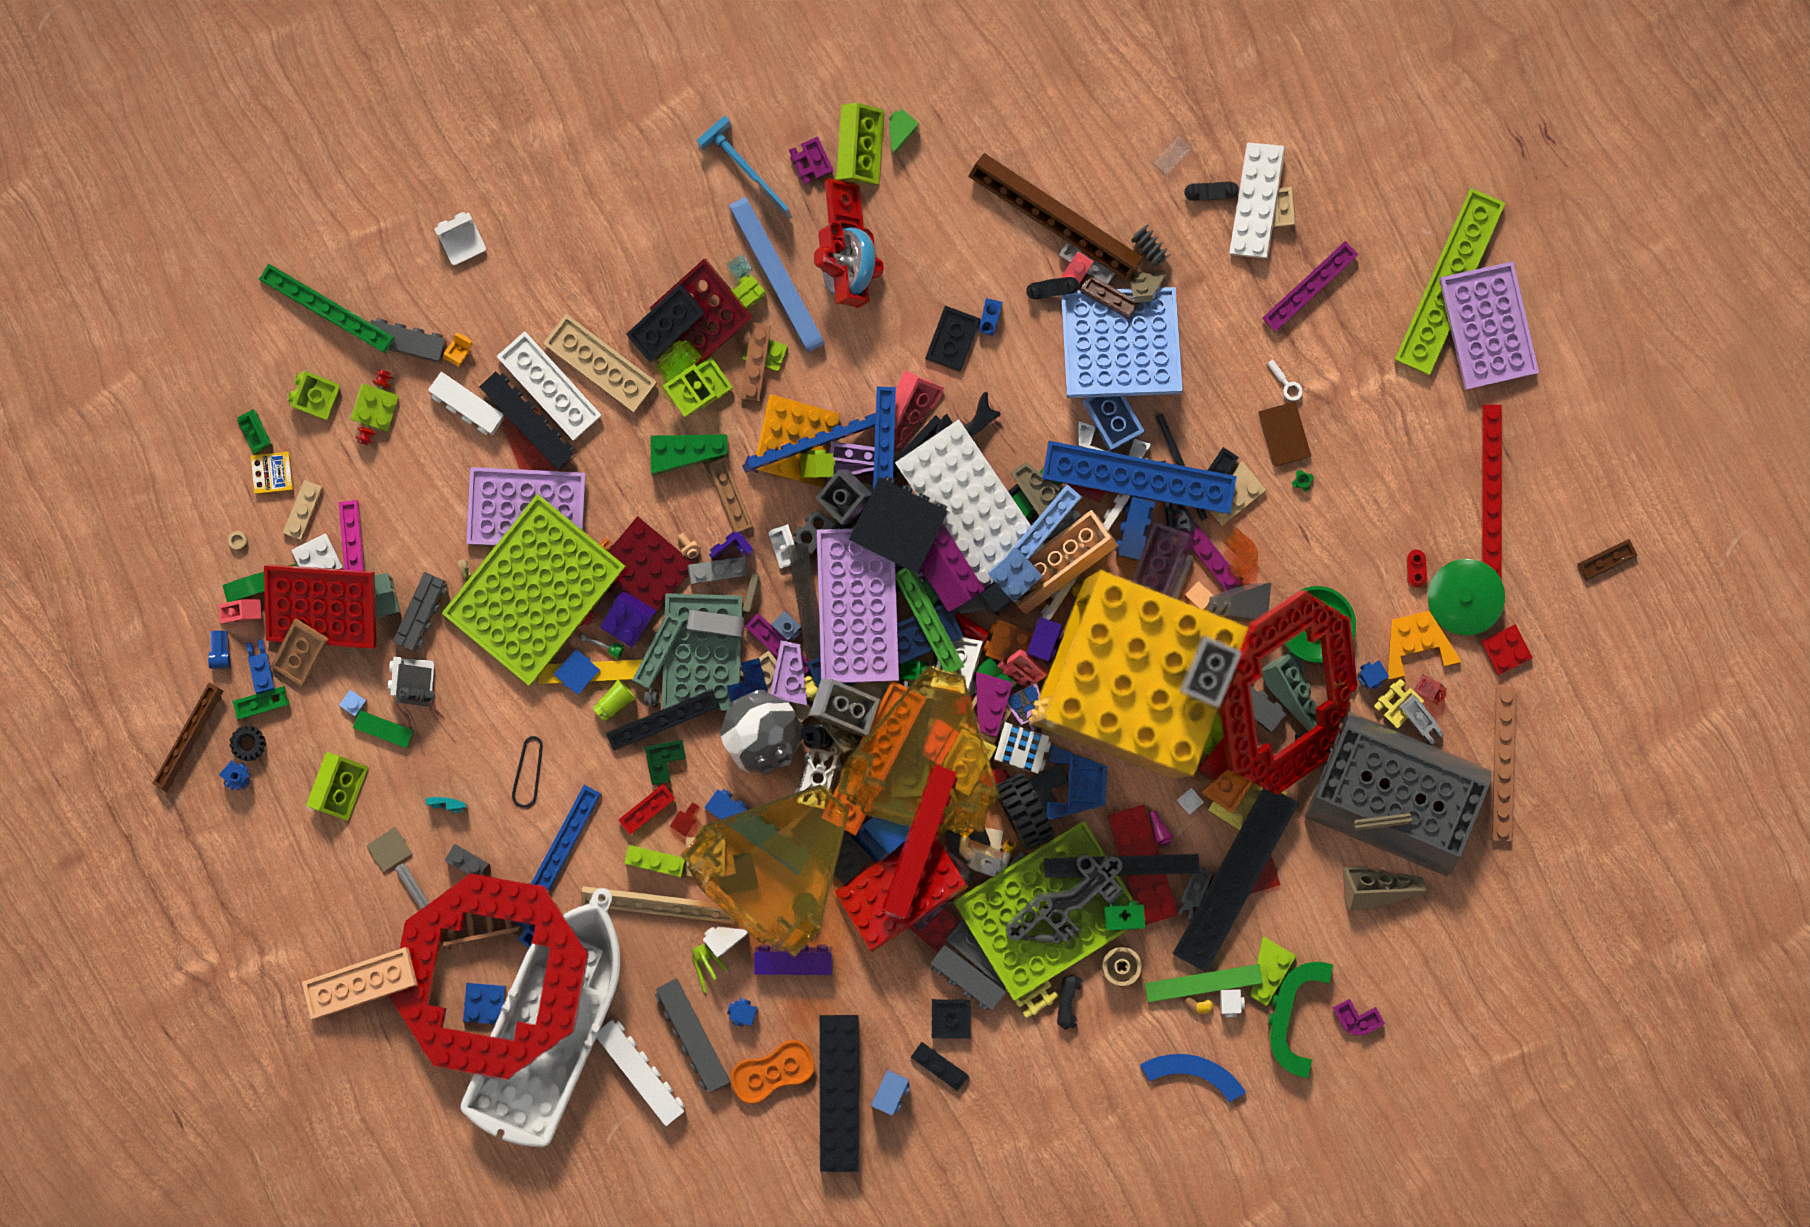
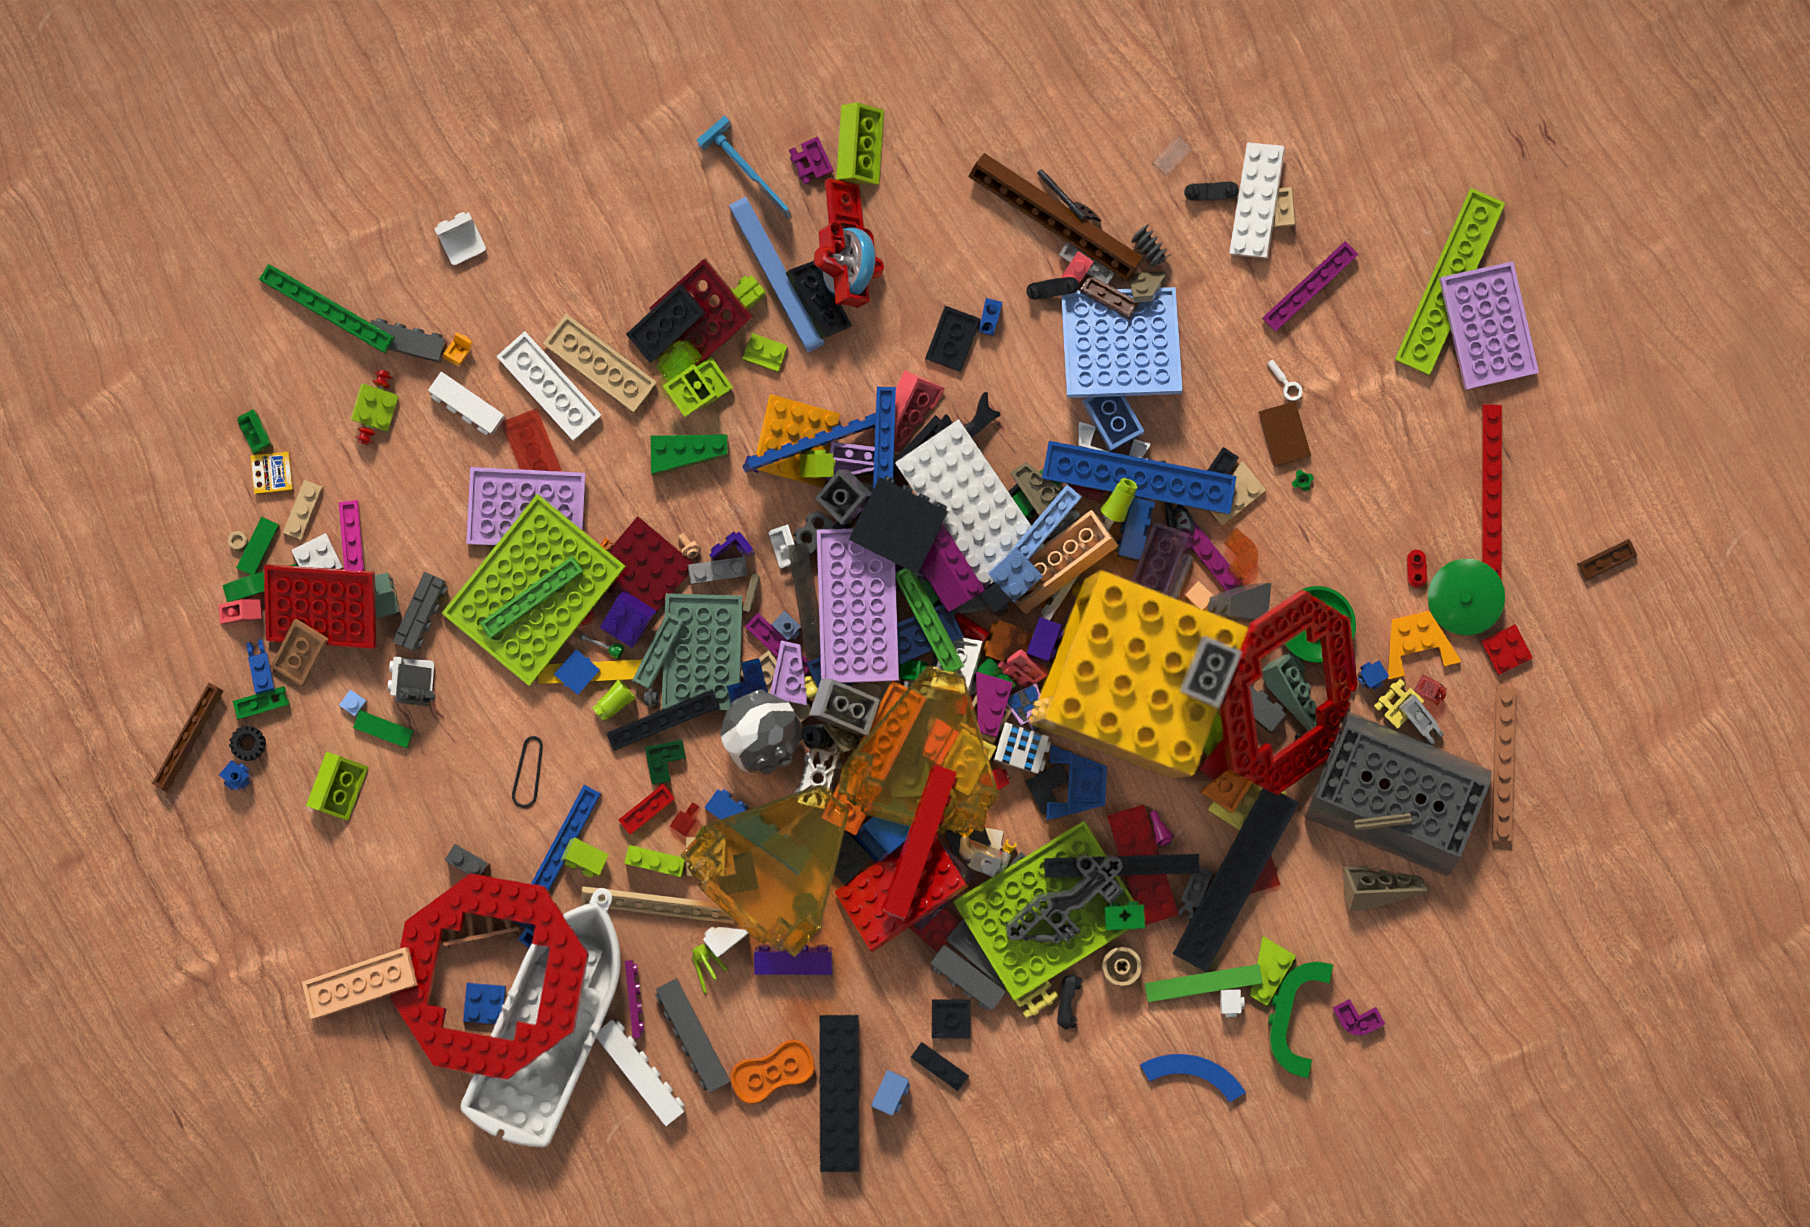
(219, 655): blue piece -> none
(257, 546): none -> green tile
(313, 394): lime plate -> none
(389, 849): dark tan piece -> none
(412, 886): light grey axle -> none
(451, 804): teal slope -> none
(464, 569): tan tile -> none
(527, 421): black brick -> none
(532, 597): none -> bright green tile
(584, 857): none -> lime brick
(635, 1006): none -> magenta plate
(715, 623): light grey beam -> none
(730, 495): medium nougat tile -> none
(739, 267): clear light blue tile -> none
(742, 1012): blue brick -> none
(755, 361): nougat plate -> none
(818, 300): none -> black plate
(901, 129): bright green slope -> none
(1025, 811): black tyre -> none
(1074, 207): none -> black piece
(1120, 500): none -> lime plant
(1175, 452): black bar -> none
(1190, 801): white plate -> none
(1200, 1007): arm -> none

